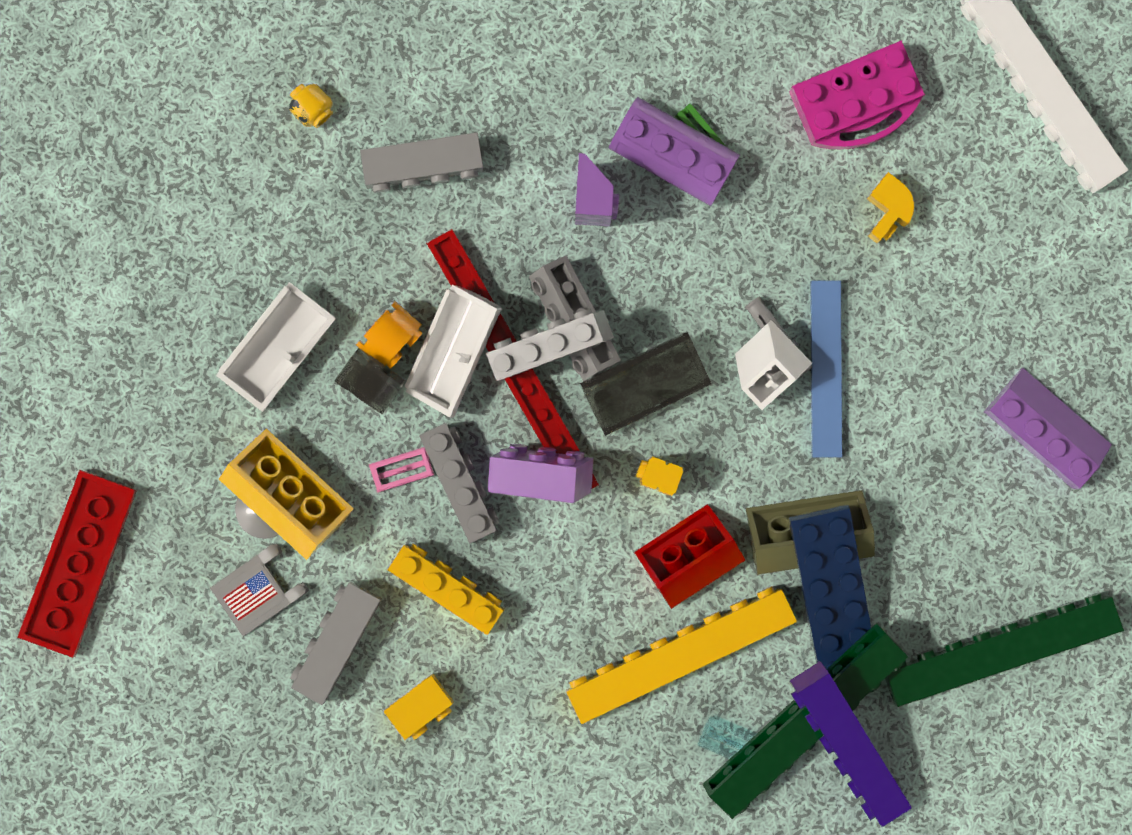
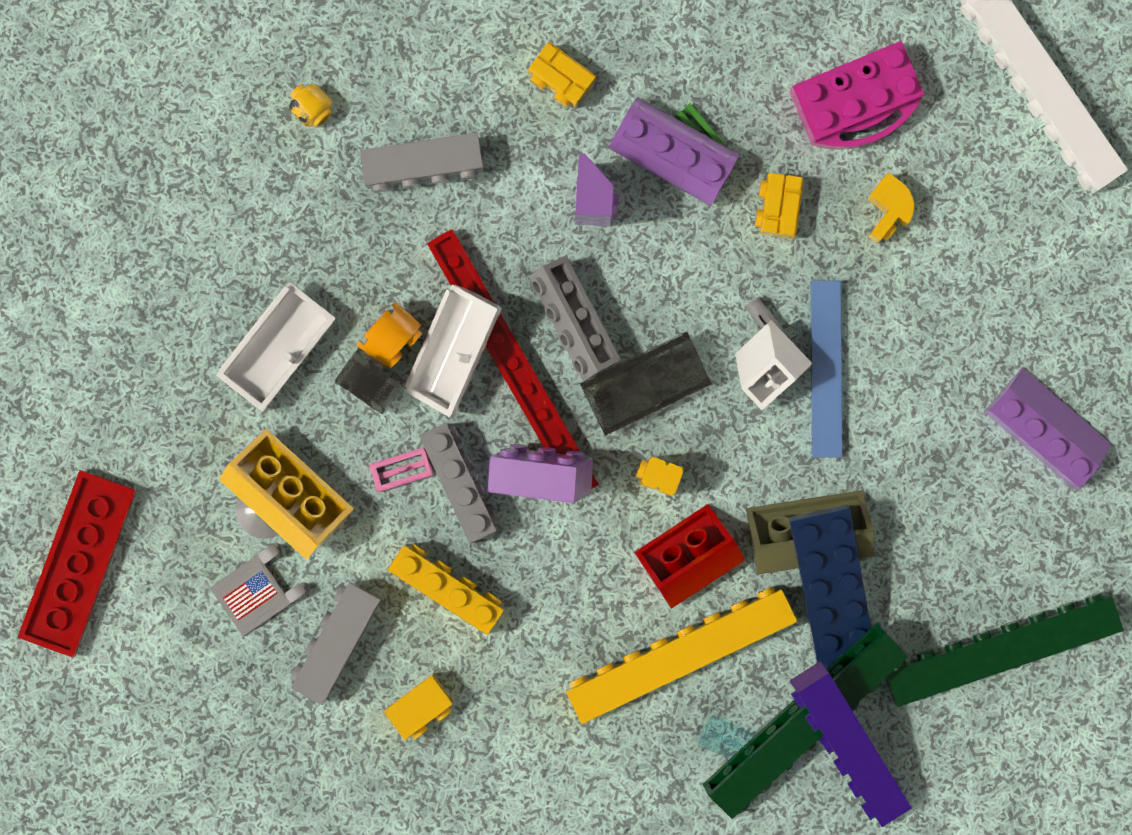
(544, 347): brick -> none
(561, 75): none -> yellow brick
(780, 205): none -> yellow brick

